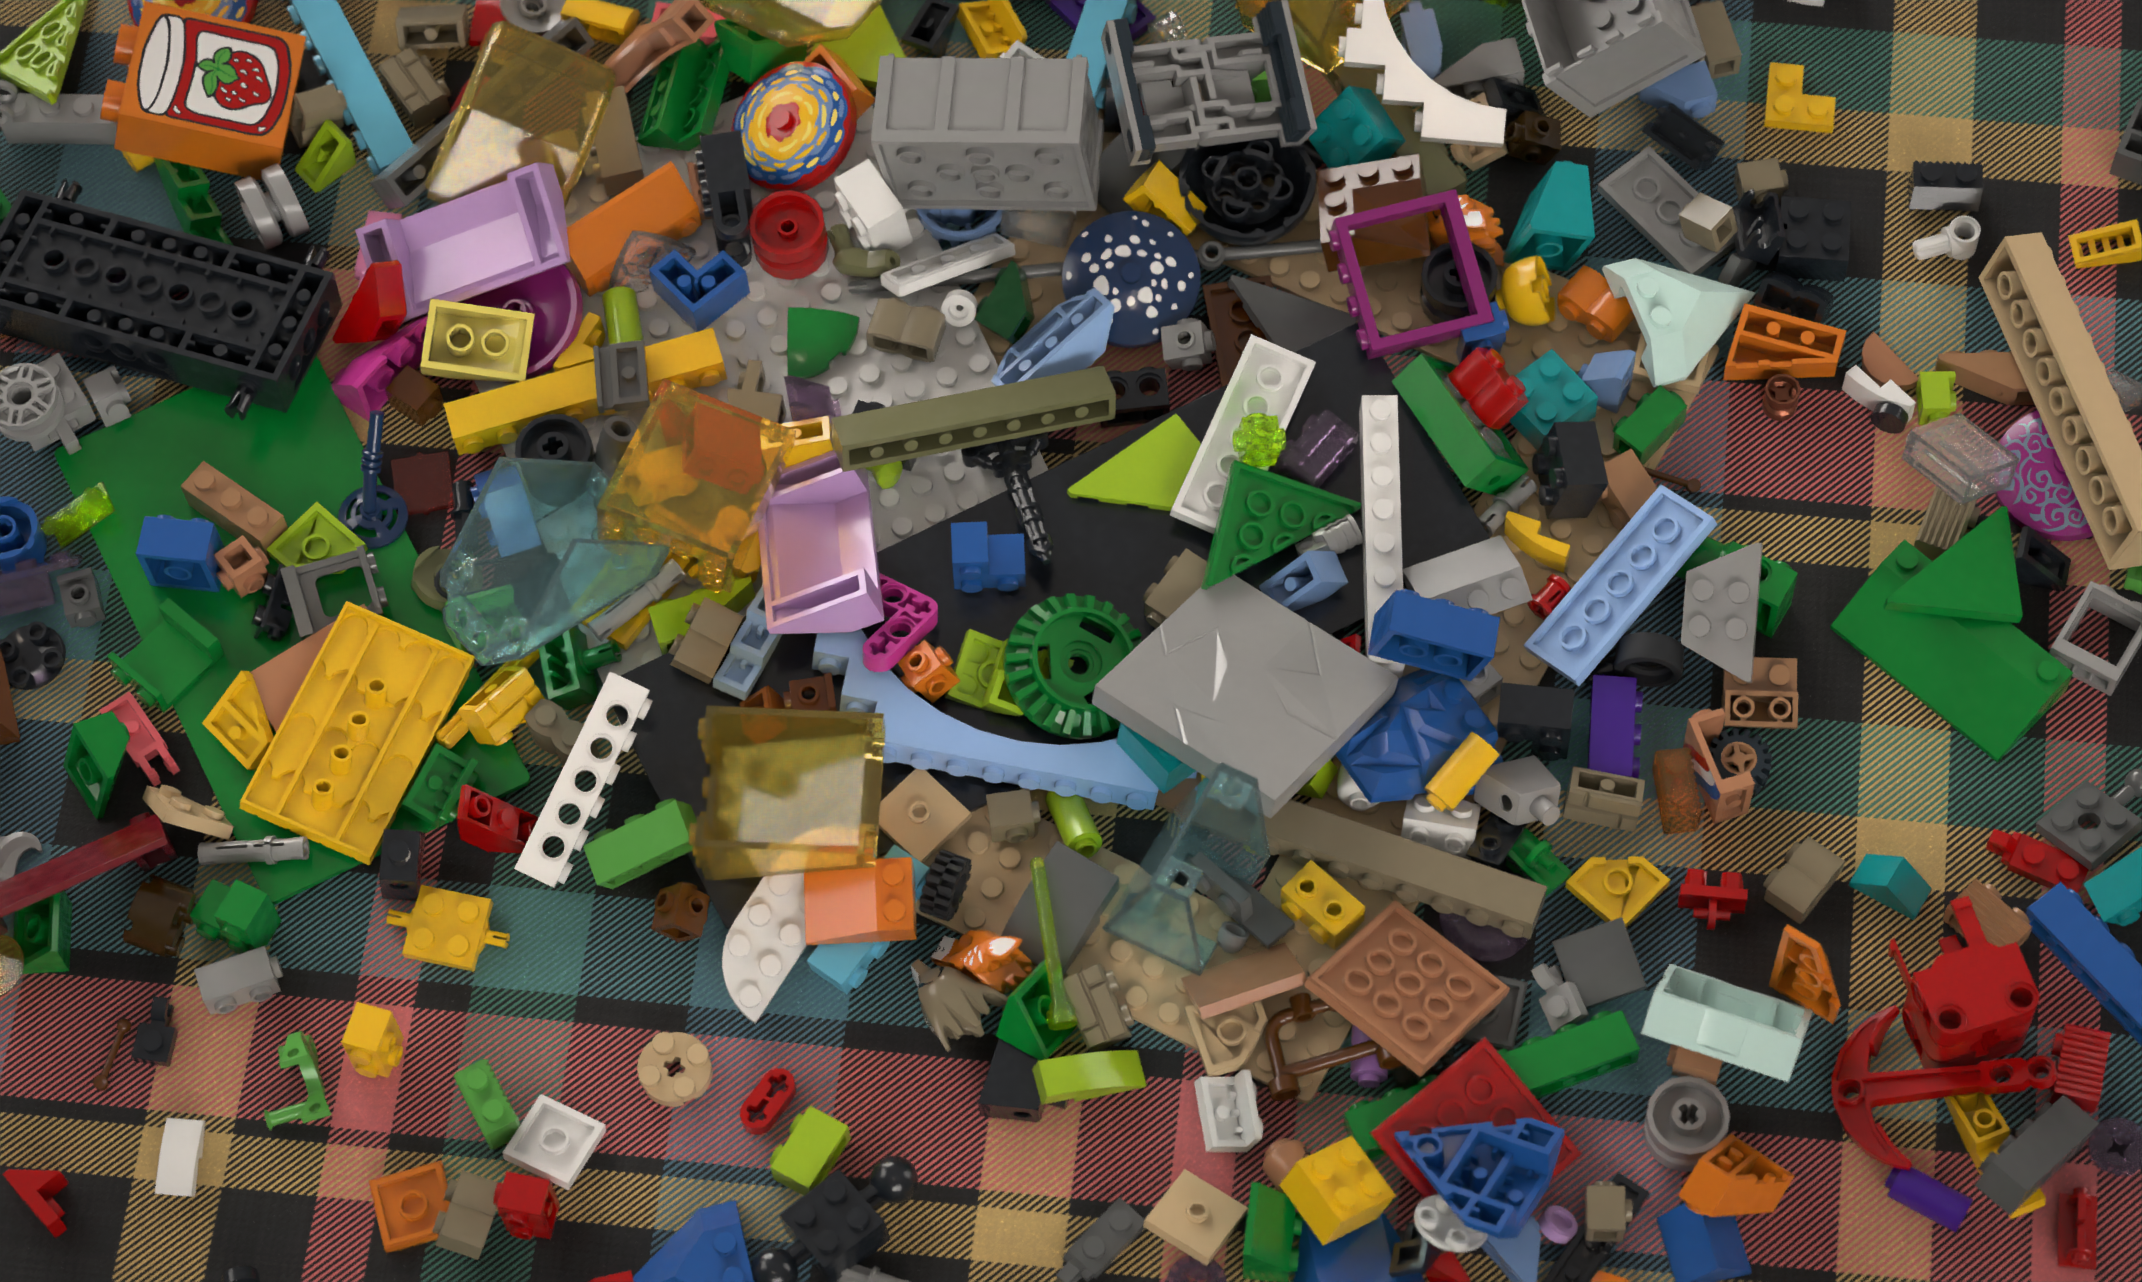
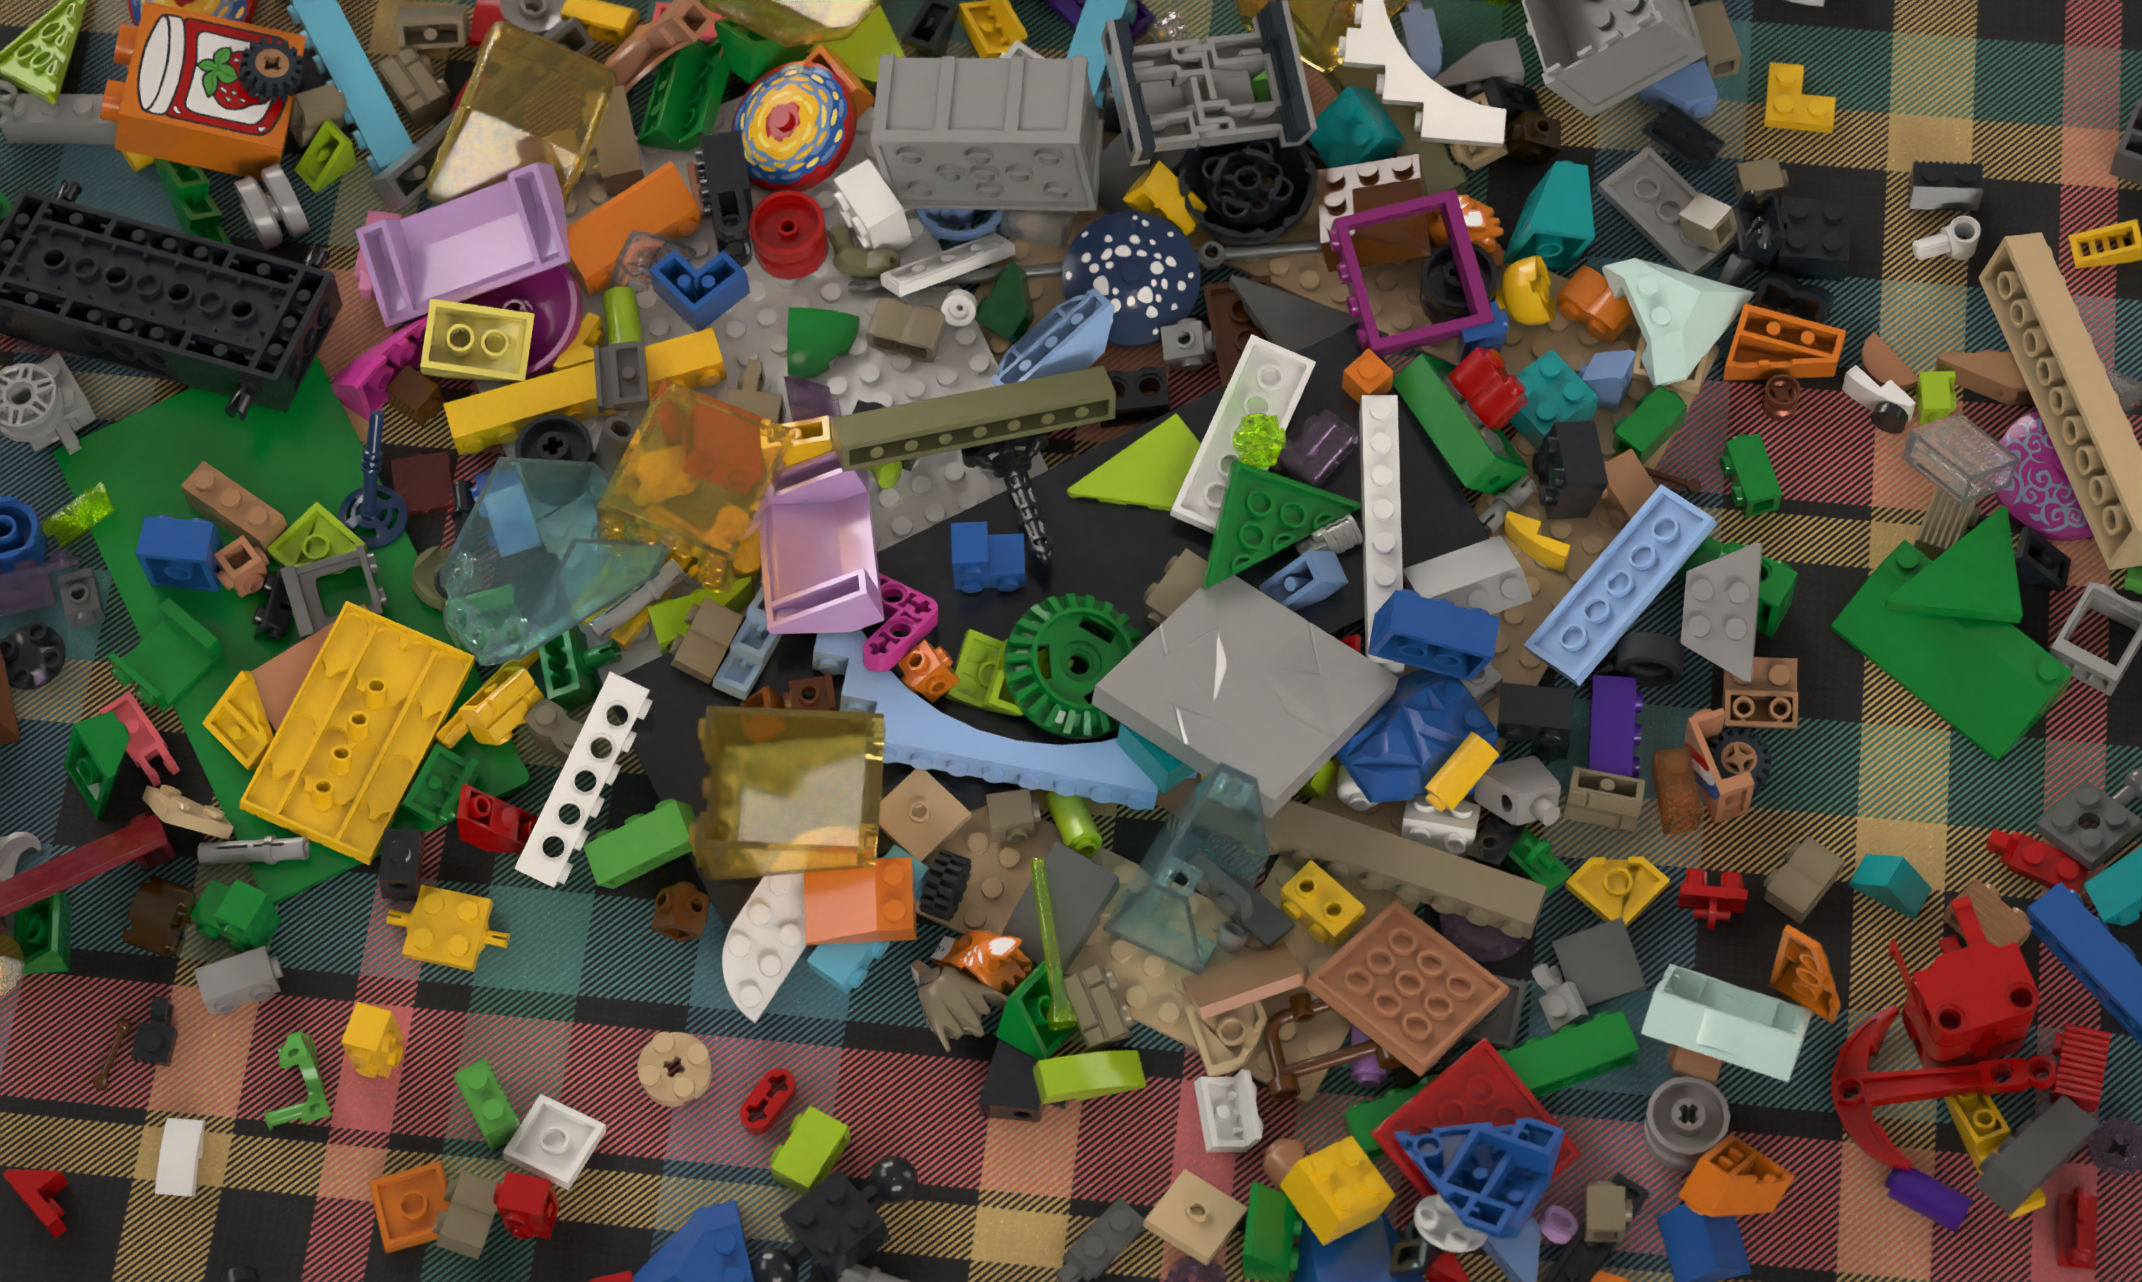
(108, 395): light grey brick -> none
(270, 82): none -> black wheel
(376, 306): red slope -> none
(1367, 376): none -> orange brick
(1549, 596): red bush -> none
(1751, 475): none -> green brick

